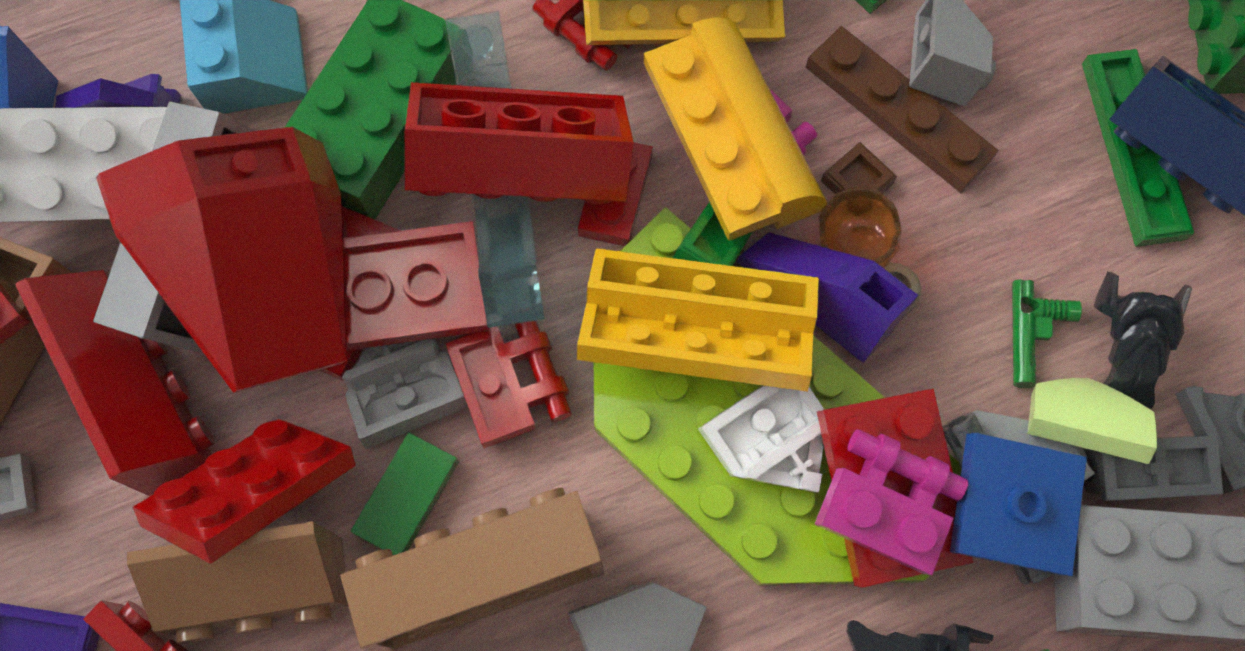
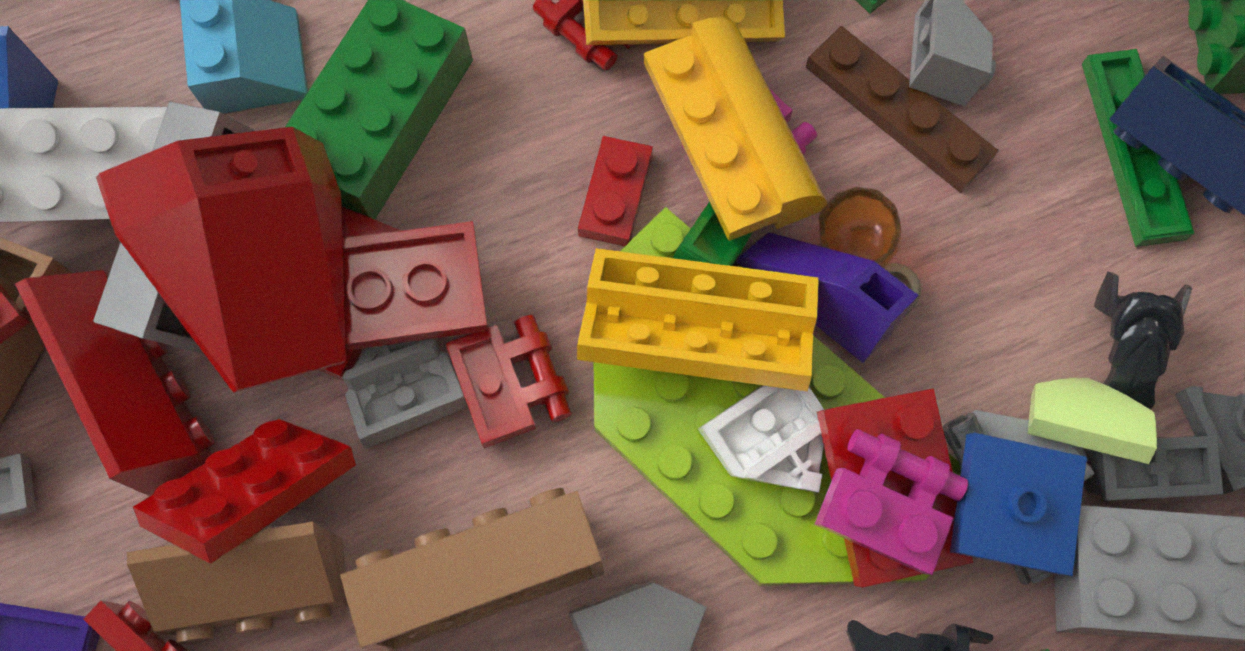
(106, 93): dark purple slope -> none
(405, 495): green tile -> none
(504, 225): clear light blue arch -> none
(517, 143): red slope -> none
(859, 169): reddish brown tile -> none
(1034, 326): green hose -> none

